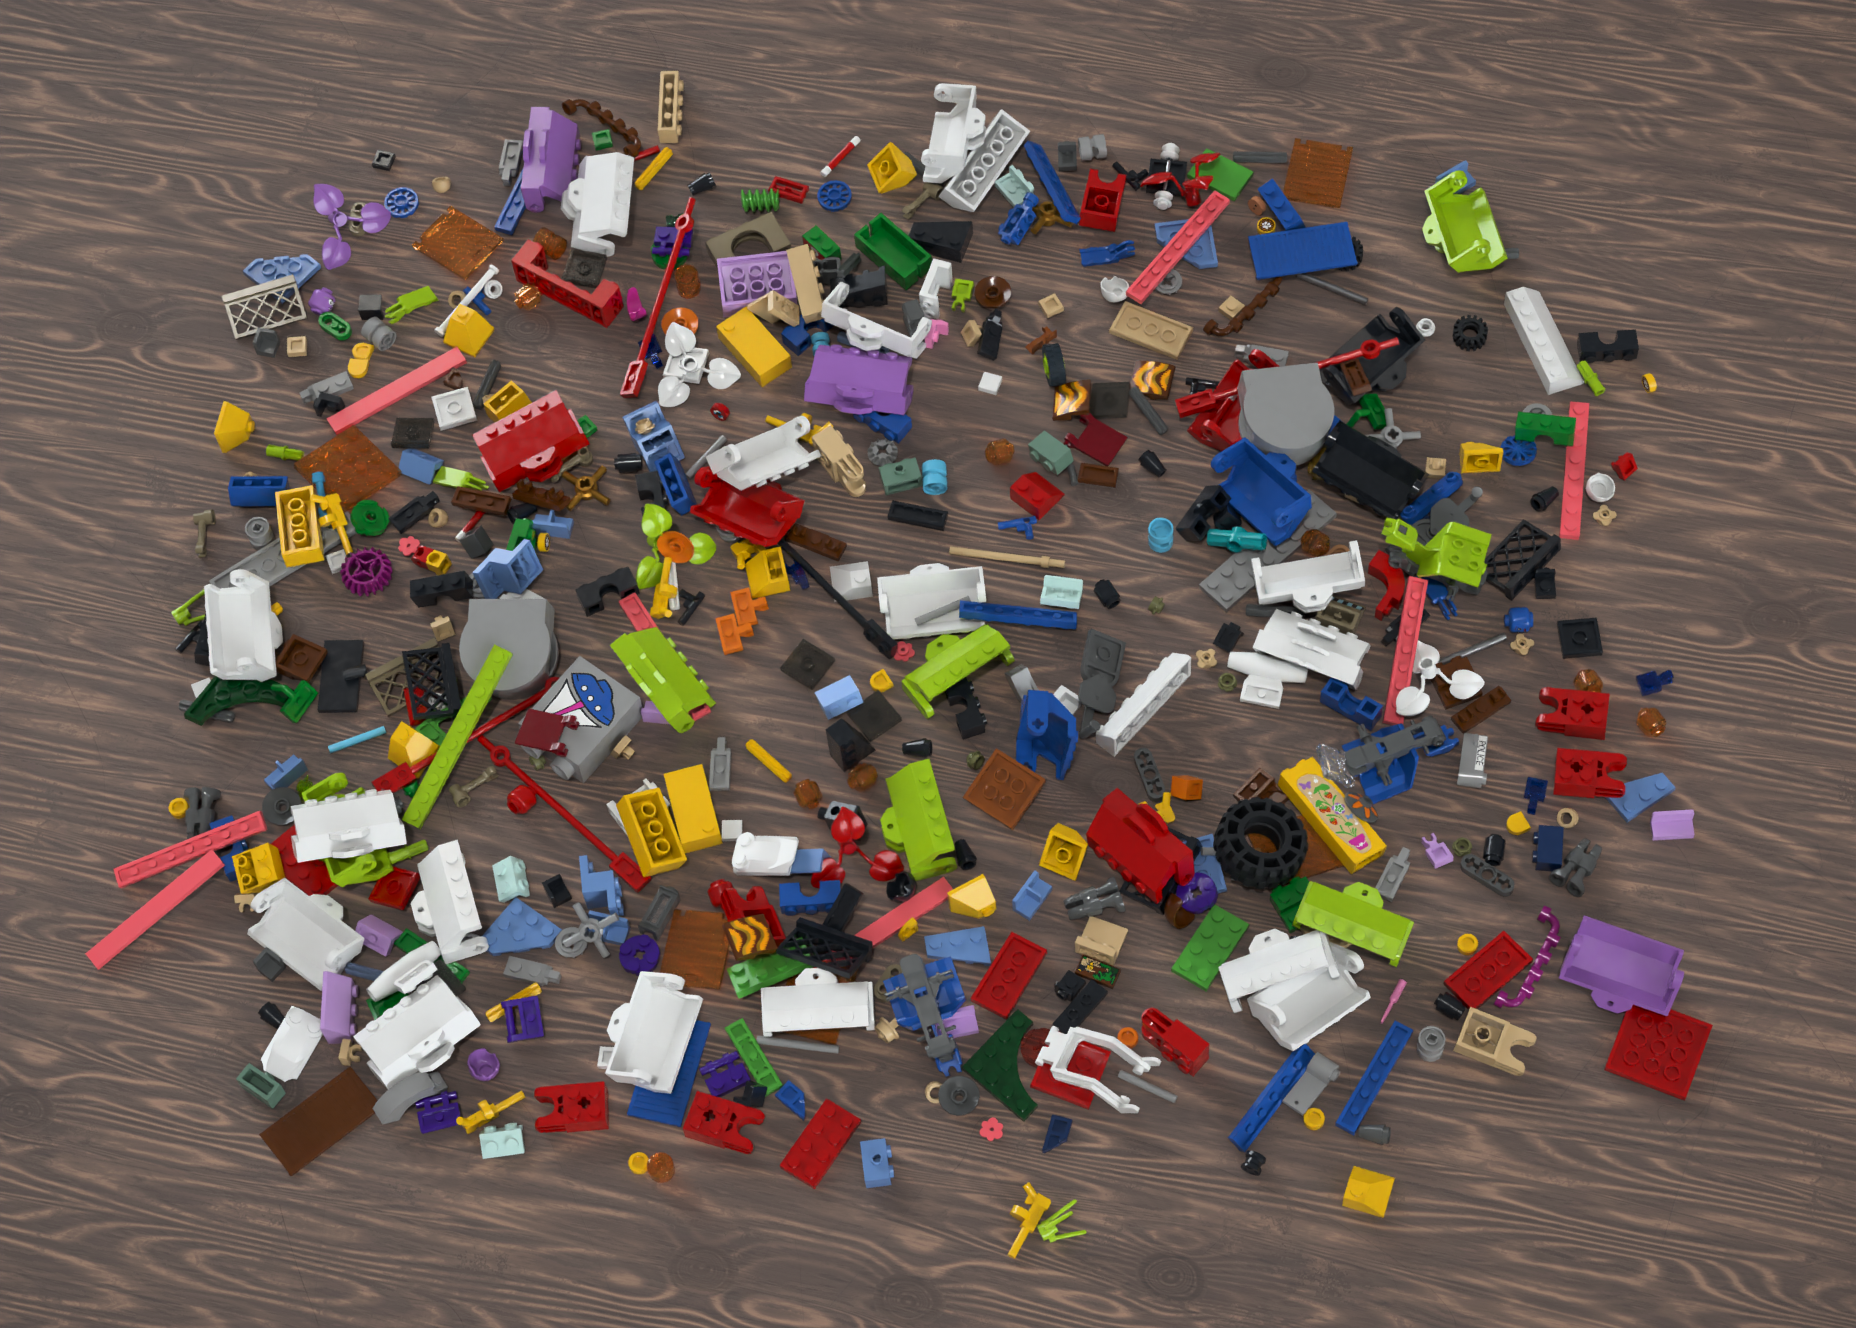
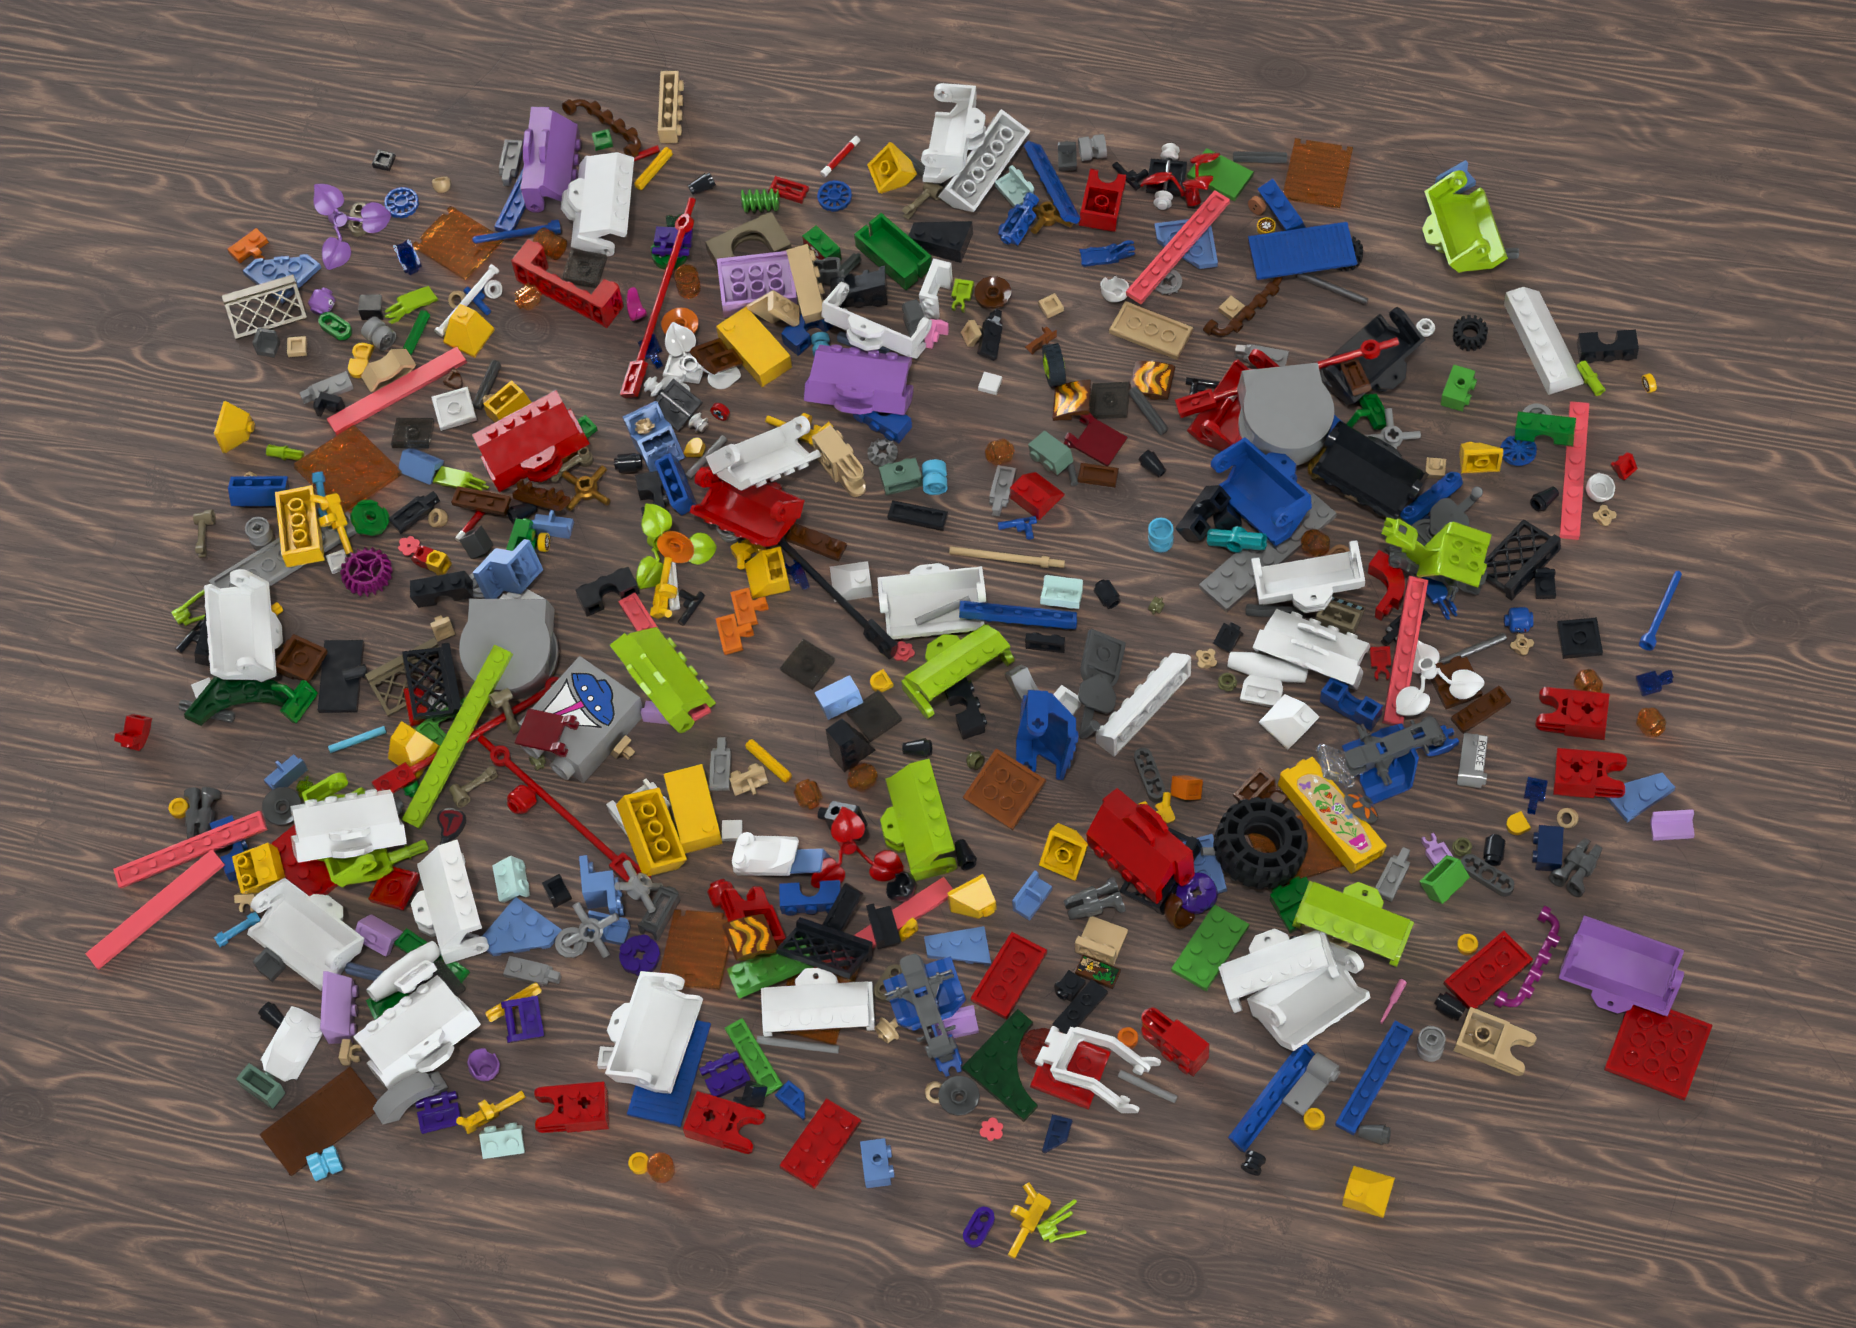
(135, 732): none -> red brick
(222, 938): none -> dark azure bar
(248, 246): none -> orange plate
(324, 1163): none -> medium azure wheel
(388, 369): none -> tan brick
(407, 257): none -> clear blue hips
(416, 331): none -> green axle
(451, 823): none -> piece
(501, 699): none -> dark tan brick
(554, 226): none -> blue piece
(638, 886): none -> light grey bar
(677, 404): none -> black plate
(694, 448): none -> yellow tile
(715, 356): none -> reddish brown slope
(749, 780): none -> tan hips
(883, 926): none -> black panel
(977, 1227): none -> dark purple plate
(1000, 489): none -> light grey hinge
(1041, 642): none -> black plate
(1288, 720): none -> white slope
(1380, 659): none -> red plate
(1444, 879): none -> bright green brick
(1458, 387): none -> bright green brick
(1648, 640): none -> blue piece

